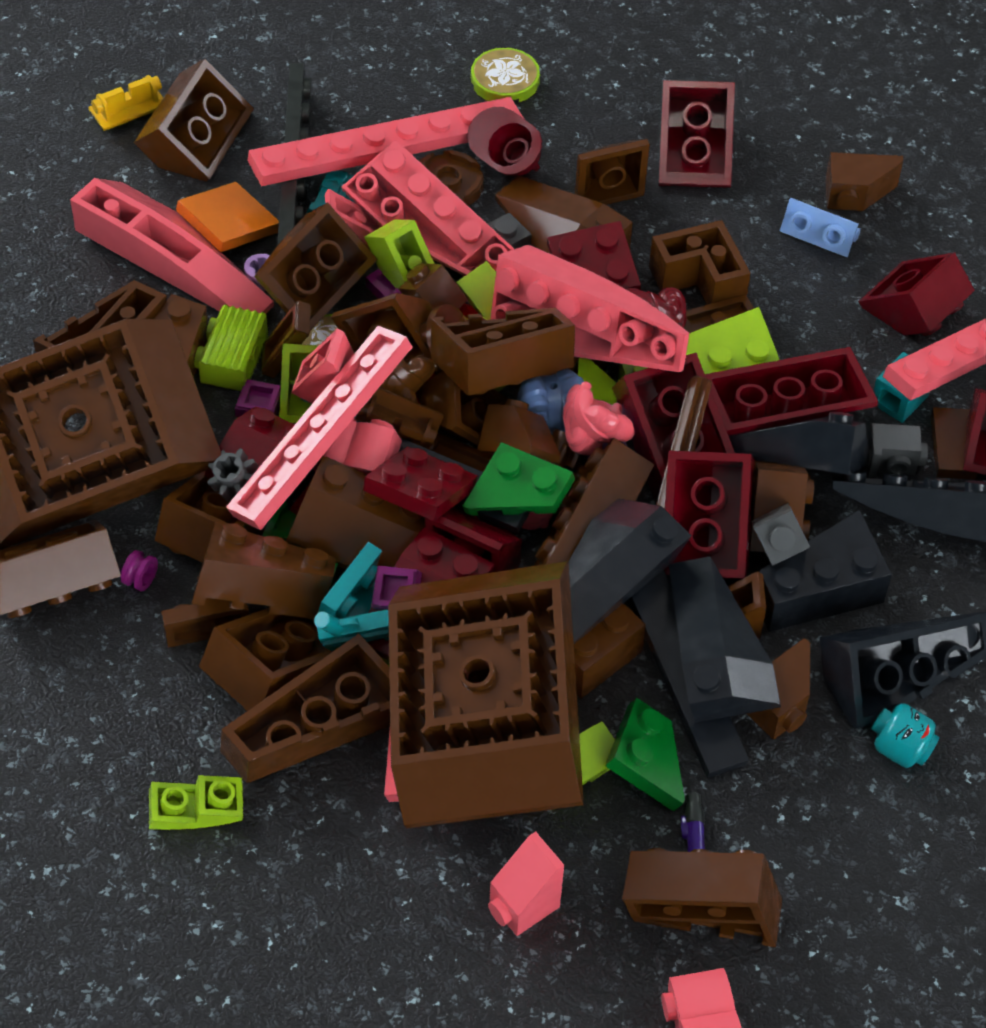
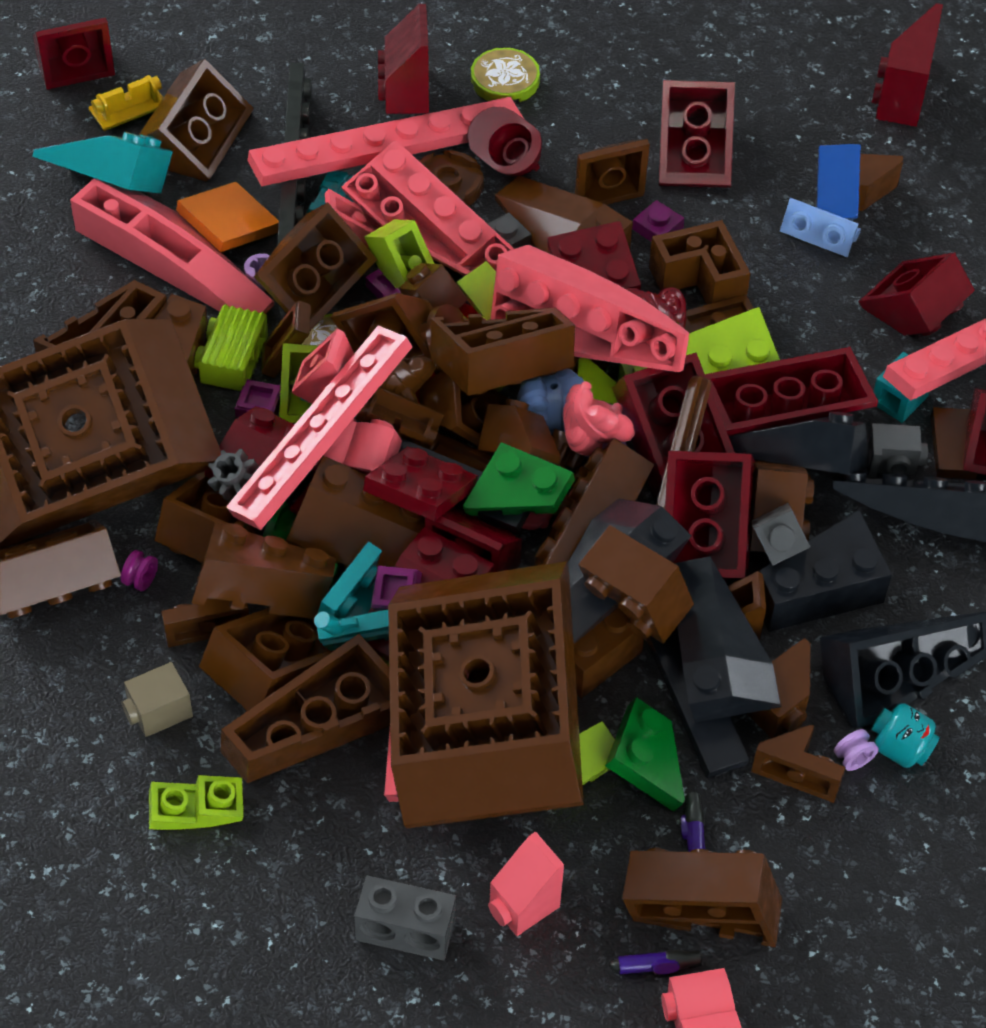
(74, 53): none -> dark red slope
(123, 161): none -> teal slope
(157, 700): none -> dark tan brick
(405, 66): none -> dark red slope
(405, 917): none -> dark grey brick
(640, 581): none -> reddish brown brick
(657, 220): none -> magenta plate
(659, 963): none -> dark purple piece
(788, 762): none -> reddish brown slope
(839, 179): none -> blue slope
(856, 750): none -> lavender bush
(907, 71): none -> dark red slope

